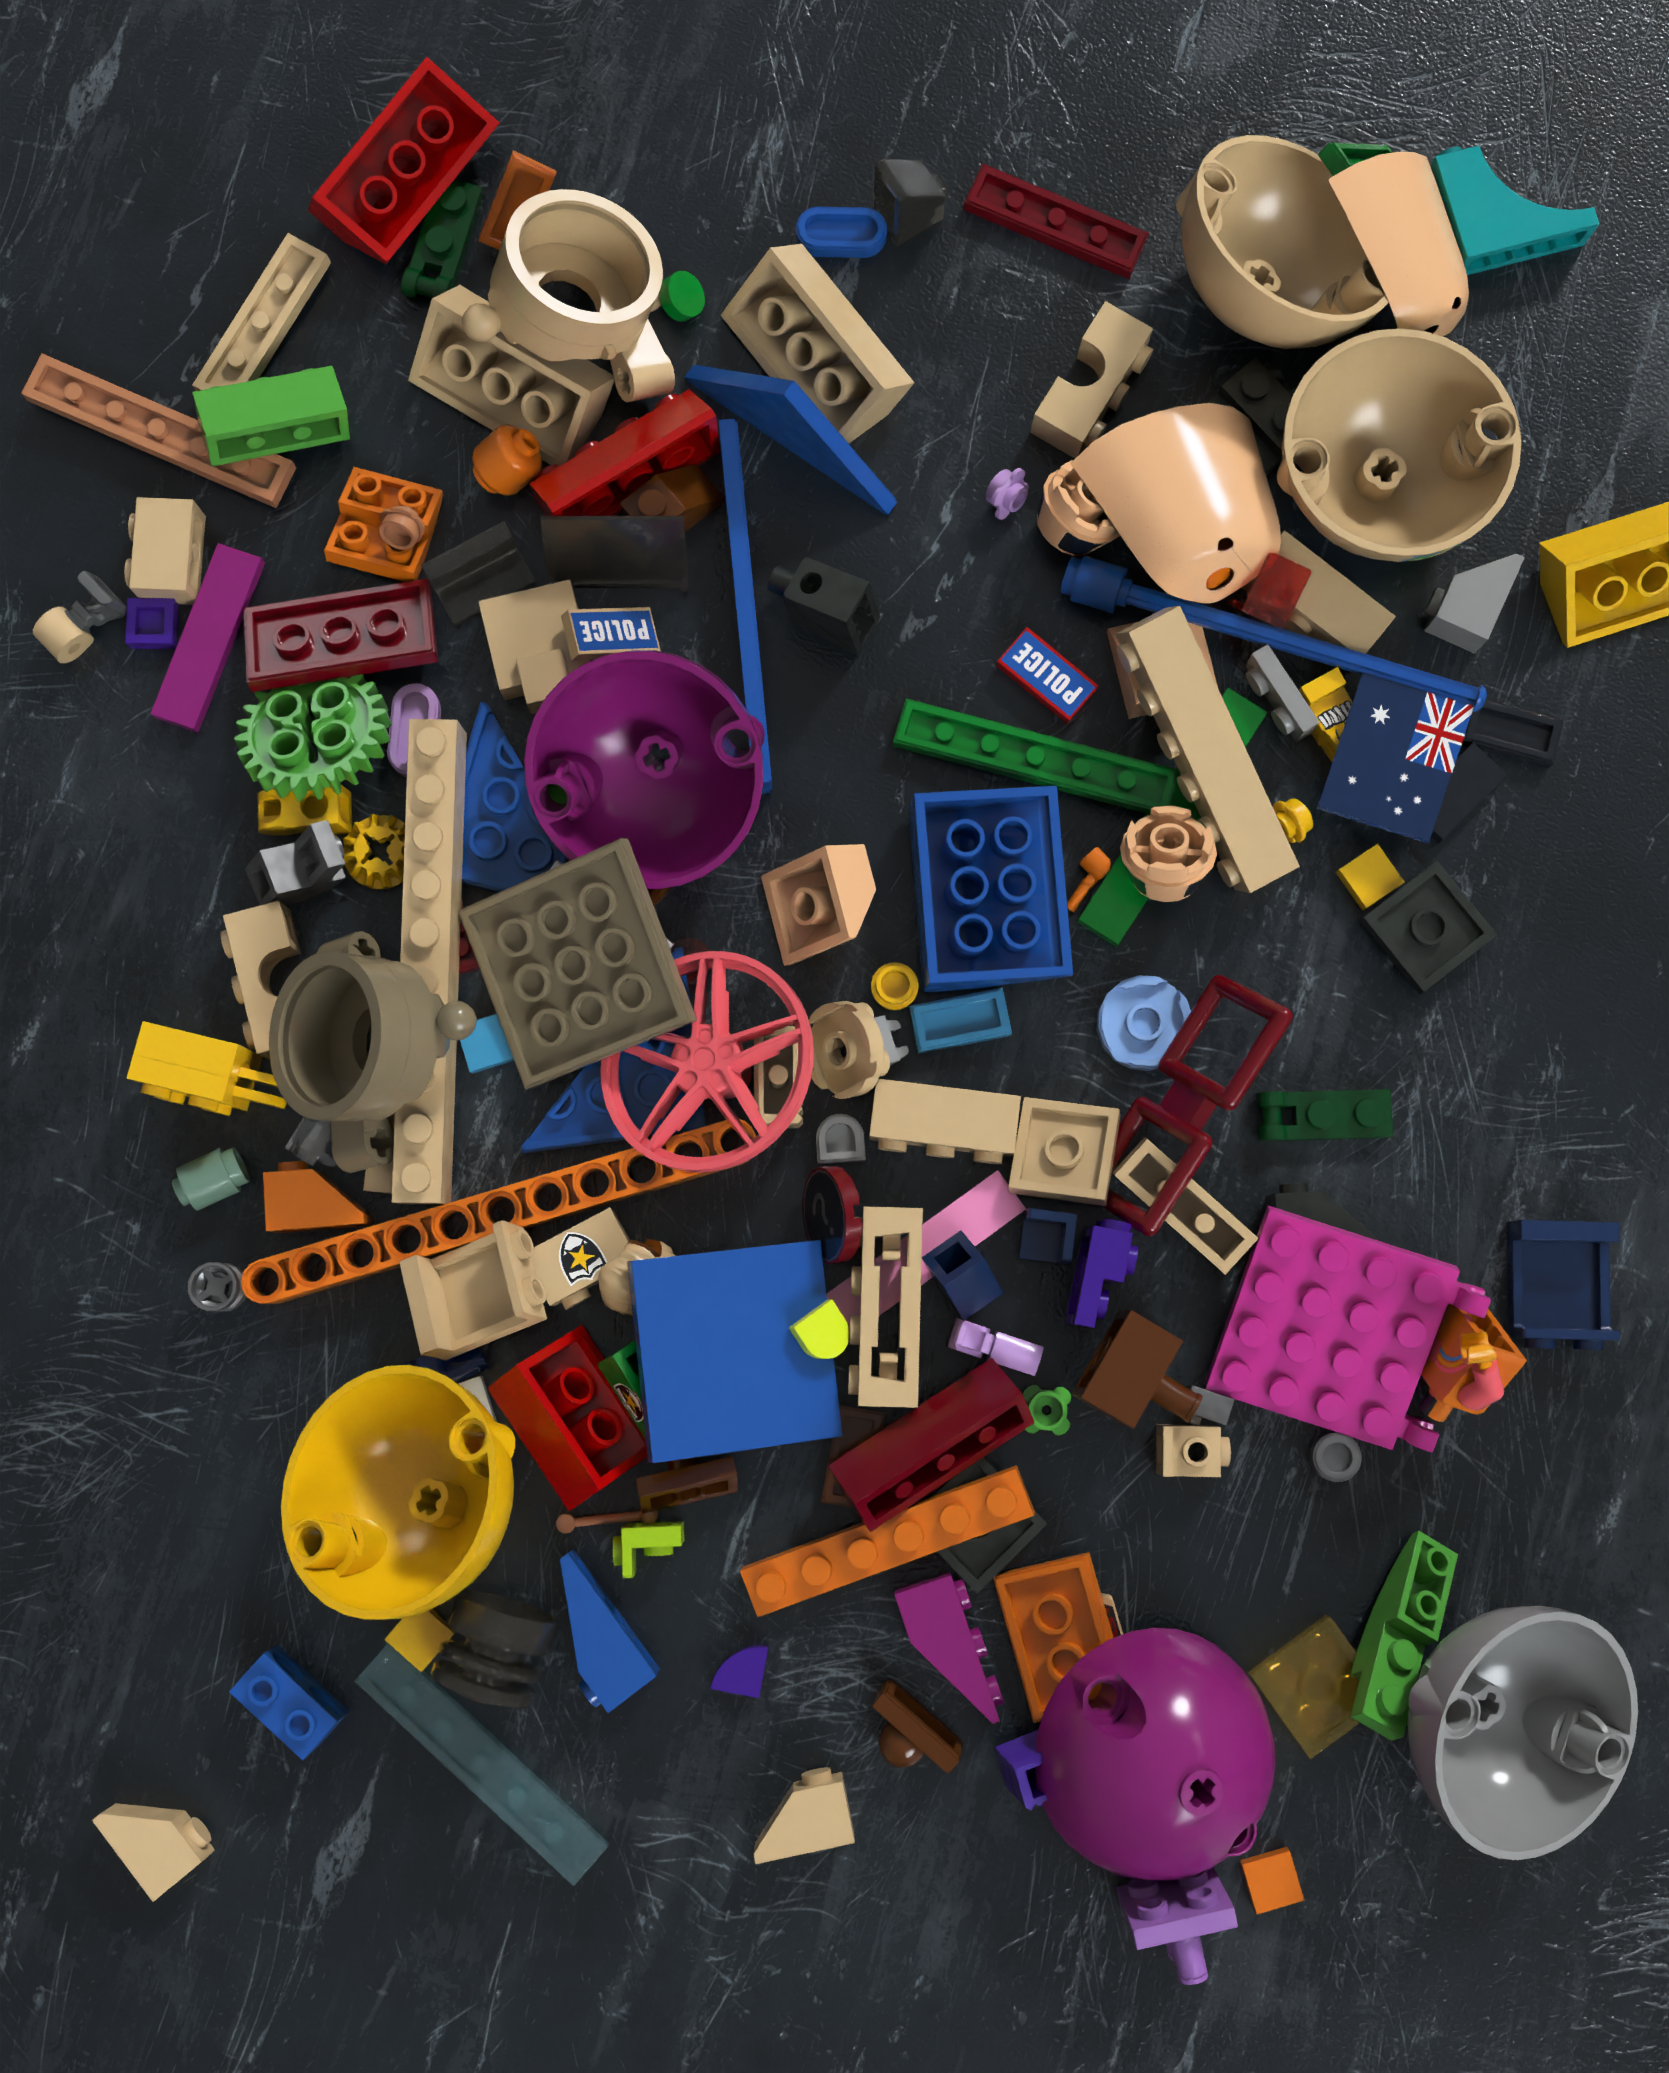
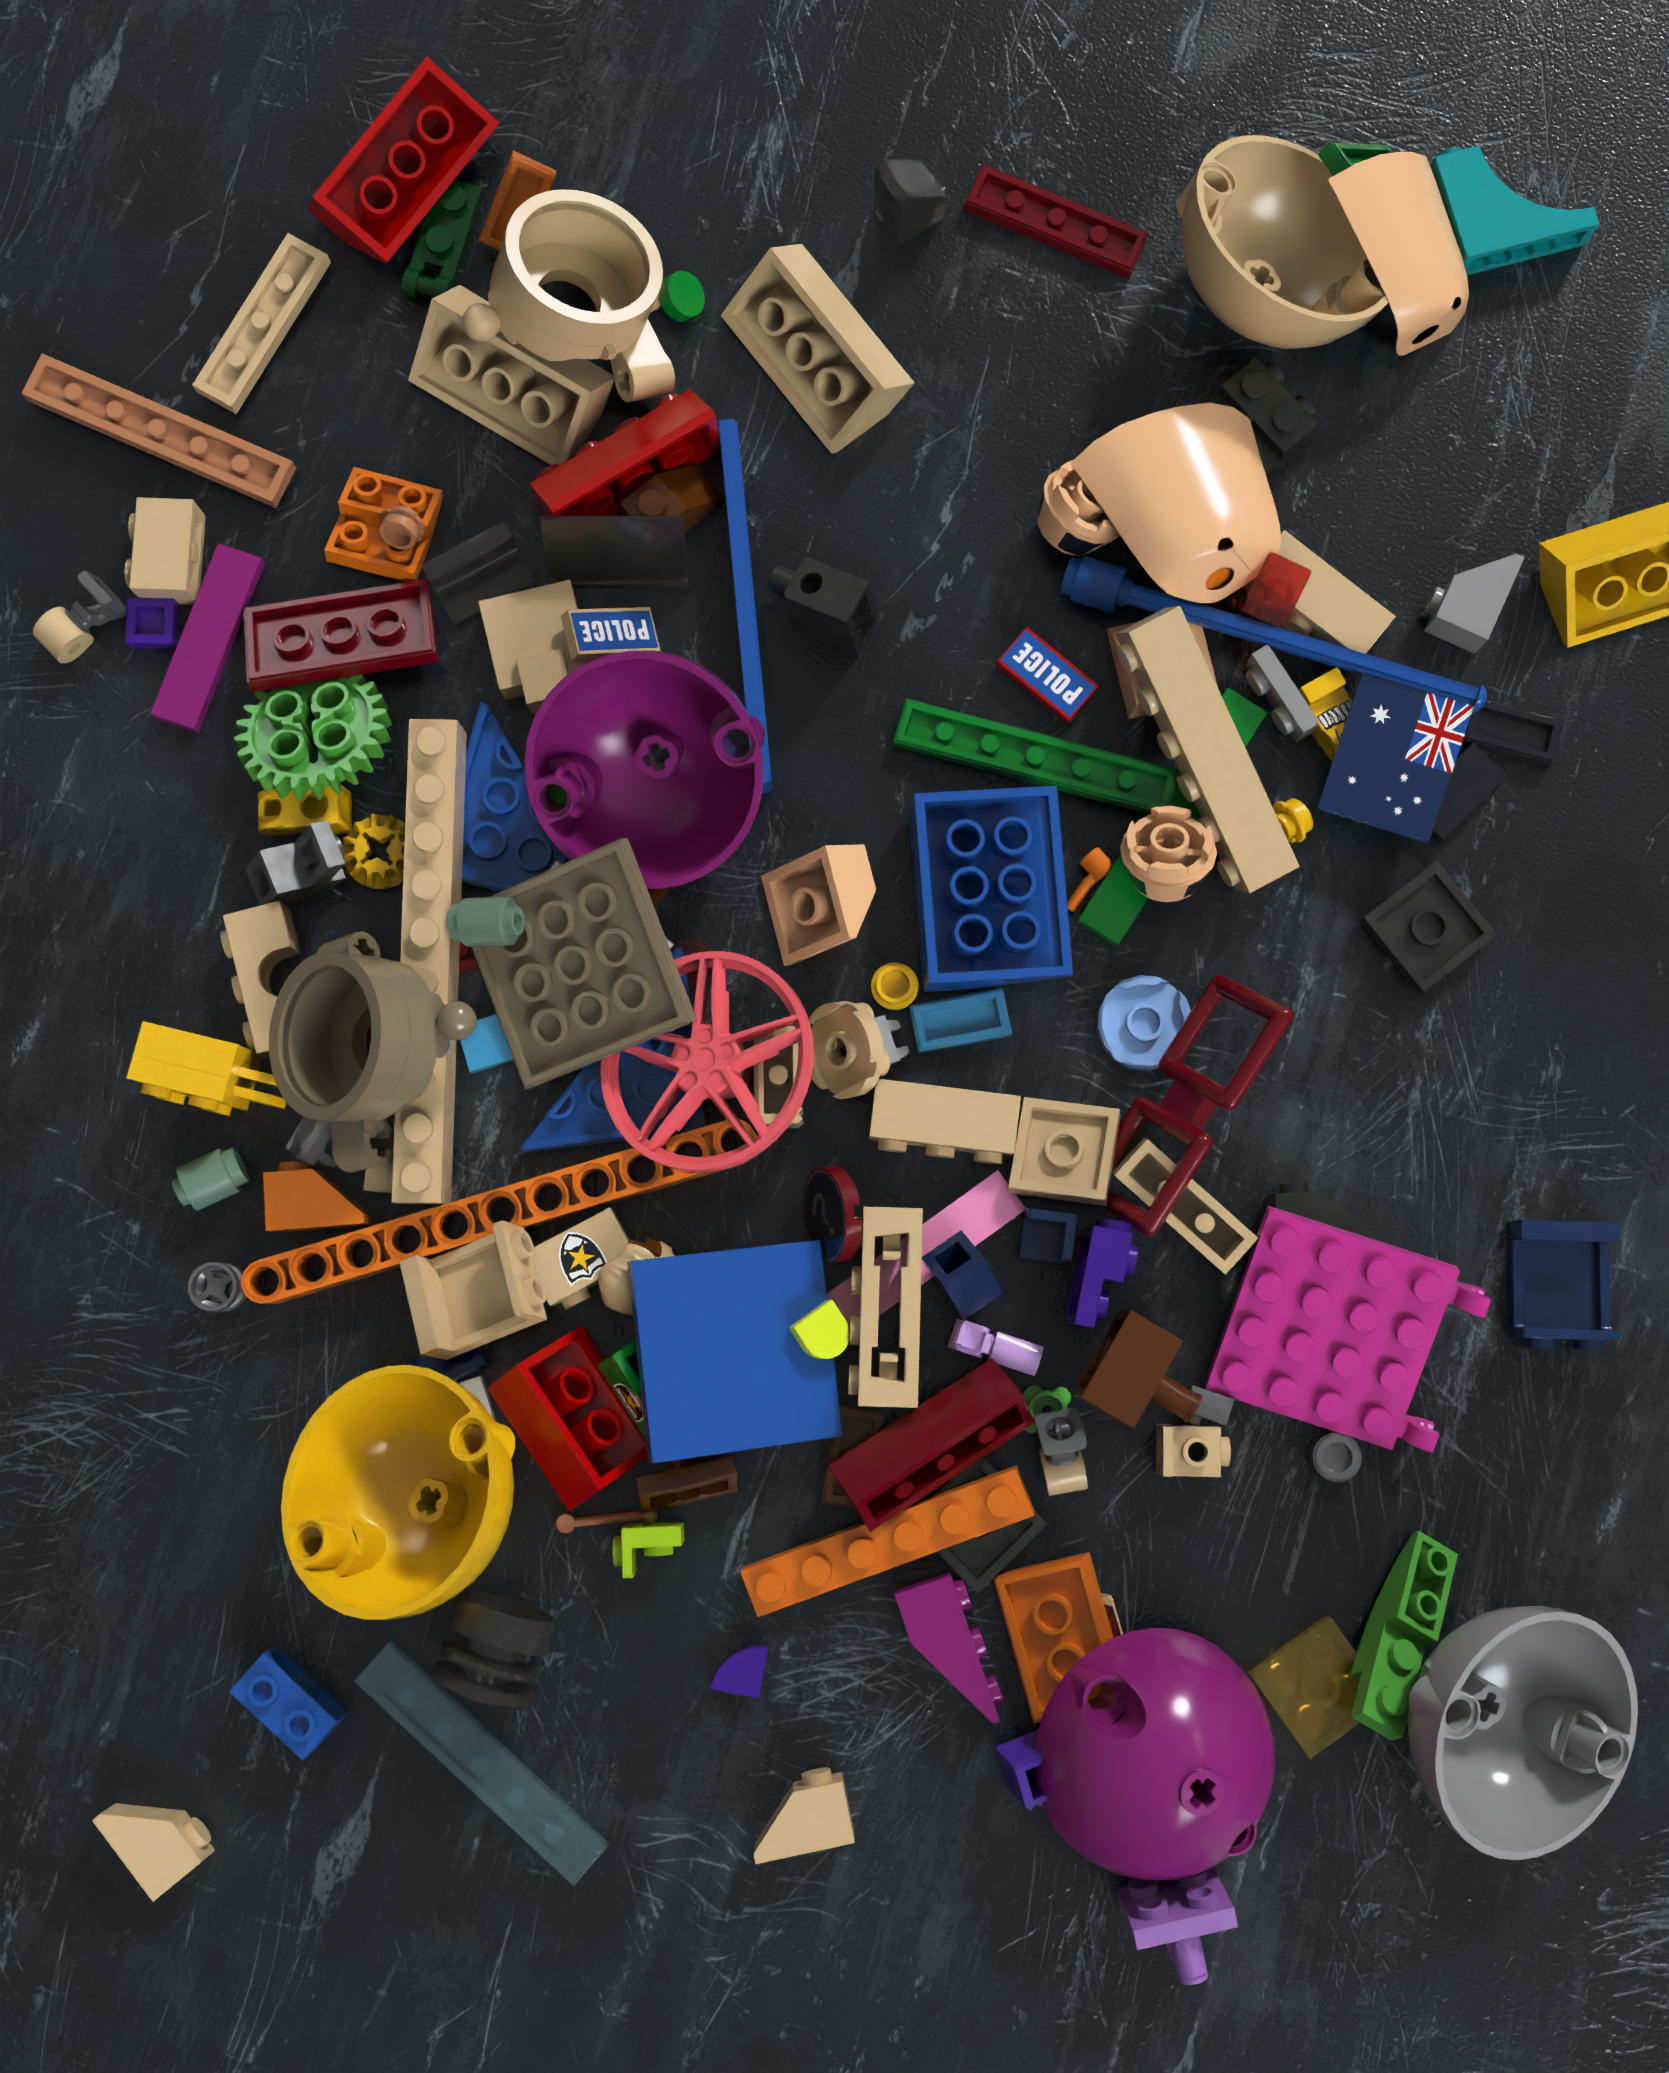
(271, 415): bright green brick -> none
(410, 702): lavender tile -> none
(419, 1637): yellow tile -> none
(485, 921): none -> sand green brick
(507, 460): orange head -> none
(605, 1646): blue slope -> none
(794, 421): blue tile -> none
(840, 1140): light grey tile -> none
(841, 231): blue tile -> none
(913, 1731): reddish brown tile -> none
(1007, 492): lavender plate -> none
(1060, 1452): none -> dark grey leg
(1074, 414): tan arch -> none
(1271, 1880): orange tile -> none
(1326, 1115): dark green plate -> none
(1370, 877): yellow tile -> none
(1399, 410): tan piece -> none
(1468, 1364): torso -> none

